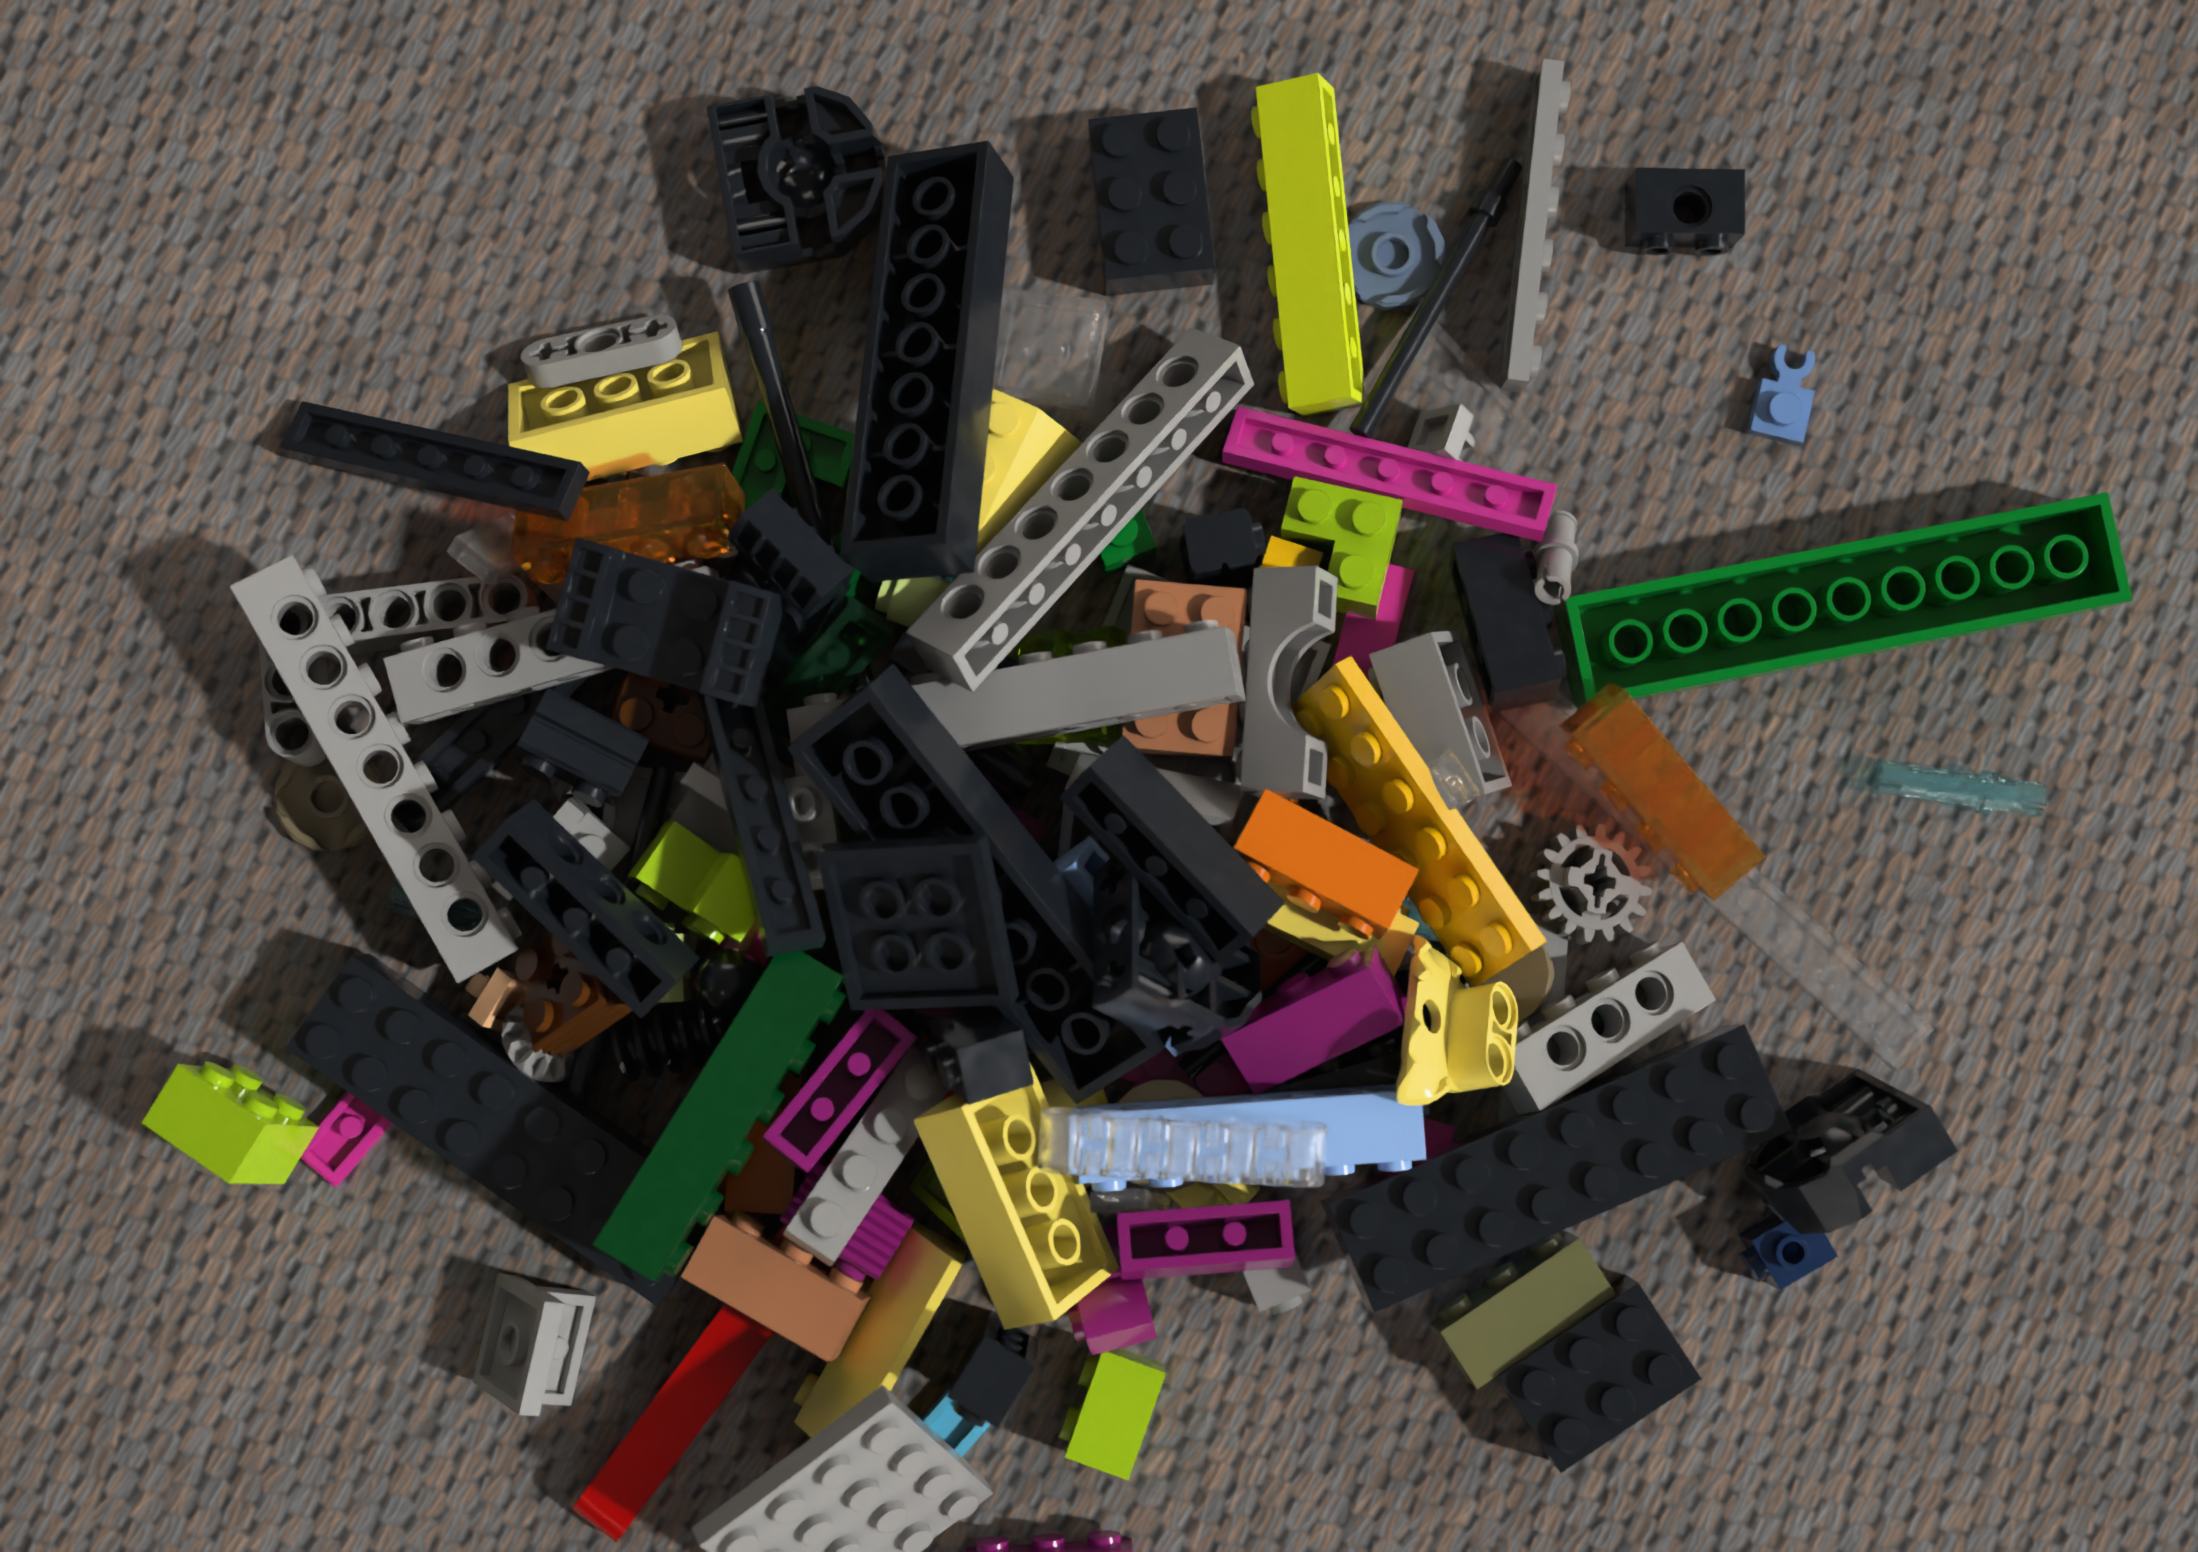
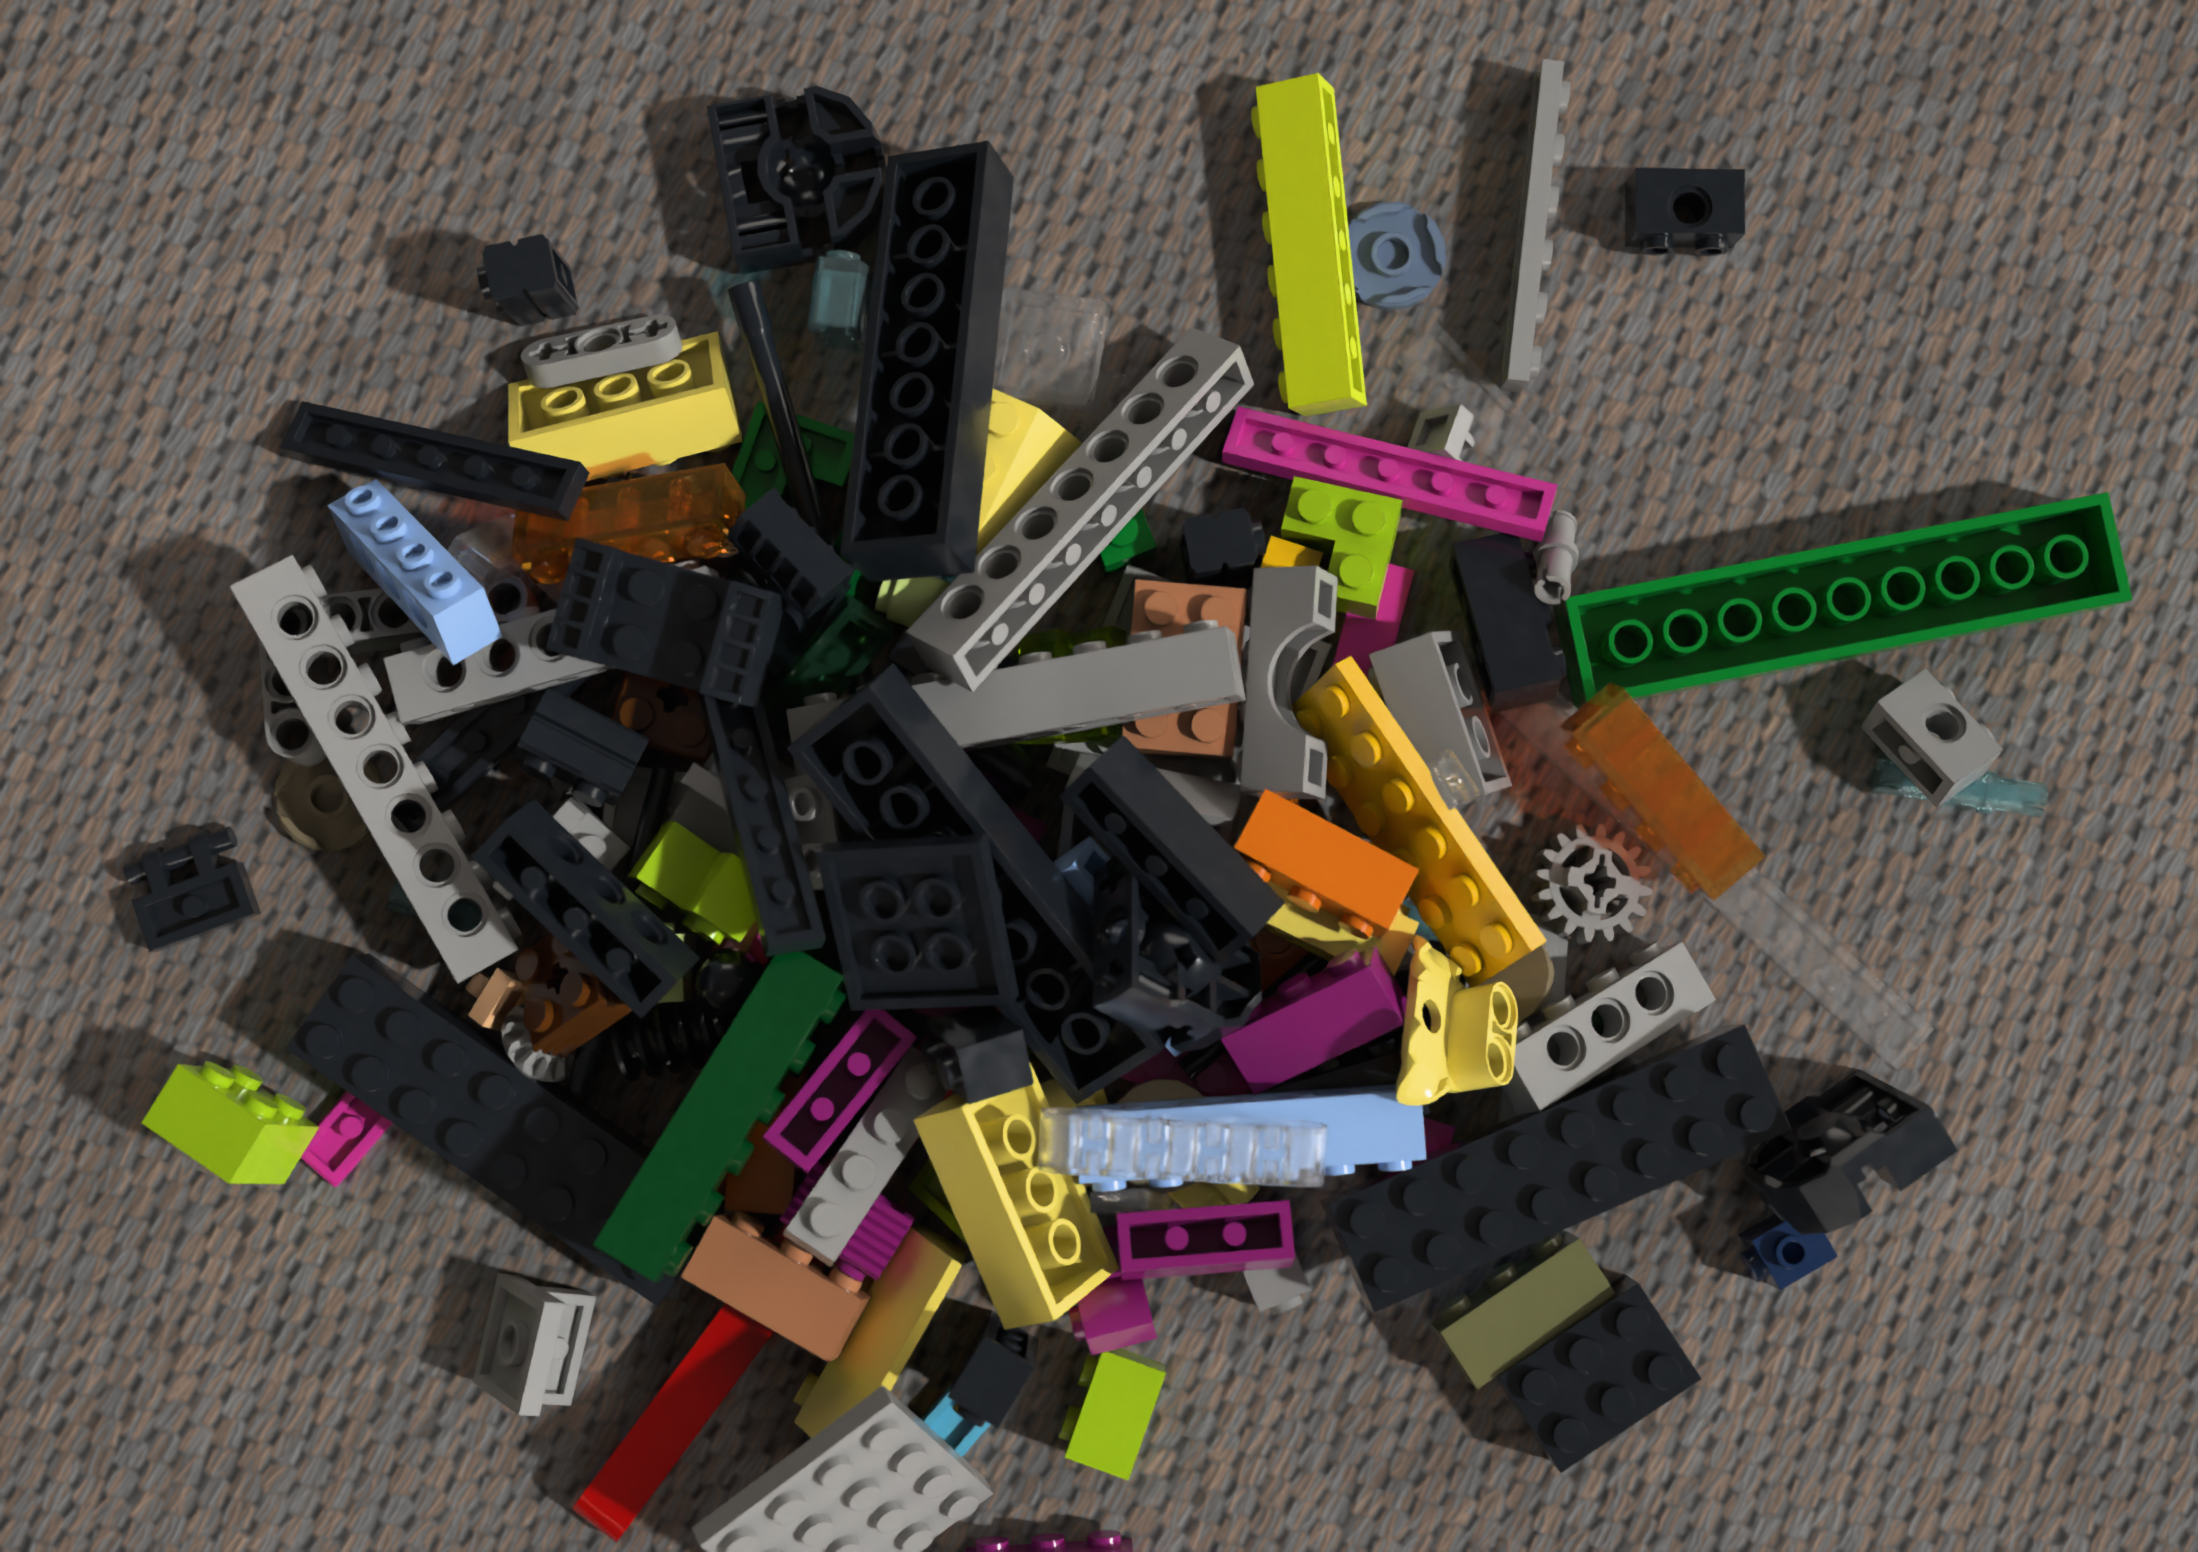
(198, 904): none -> black plate
(415, 571): none -> light blue brick
(528, 280): none -> black brick
(840, 301): none -> clear light blue brick
(1151, 201): black brick -> none
(1485, 213): black bar -> none
(1781, 405): medium blue plate -> none
(1935, 766): none -> light grey brick

